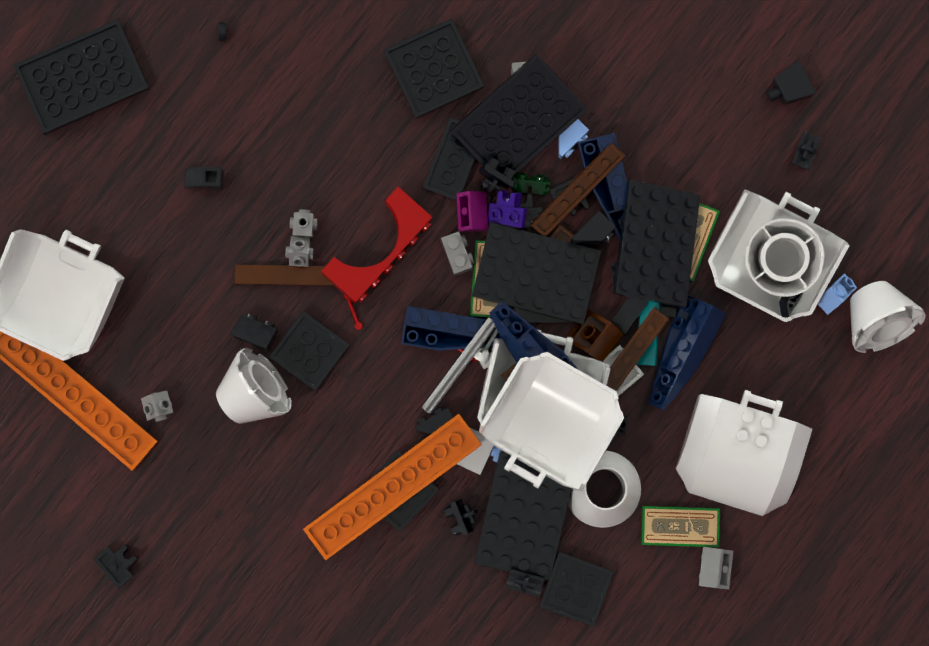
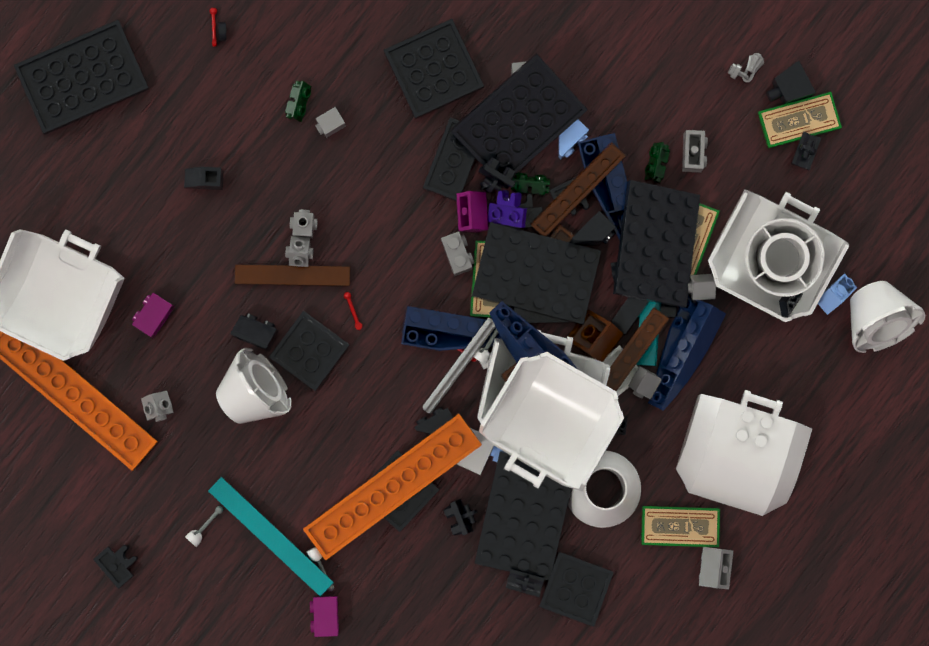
(152, 315): none -> magenta brick
(195, 535): none -> hinge
(213, 11): none -> red hinge
(271, 536): none -> teal tile
(300, 92): none -> dark green hinge
(315, 555): none -> white hinge
(325, 616): none -> magenta brick
(330, 122): none -> light grey brick
(357, 280): red arch -> none
(644, 383): none -> light grey brick
(658, 153): none -> dark green hinge
(693, 151): none -> light grey brick
(702, 287): none -> light grey brick
(754, 63): none -> light grey piece
(788, 121): none -> tile

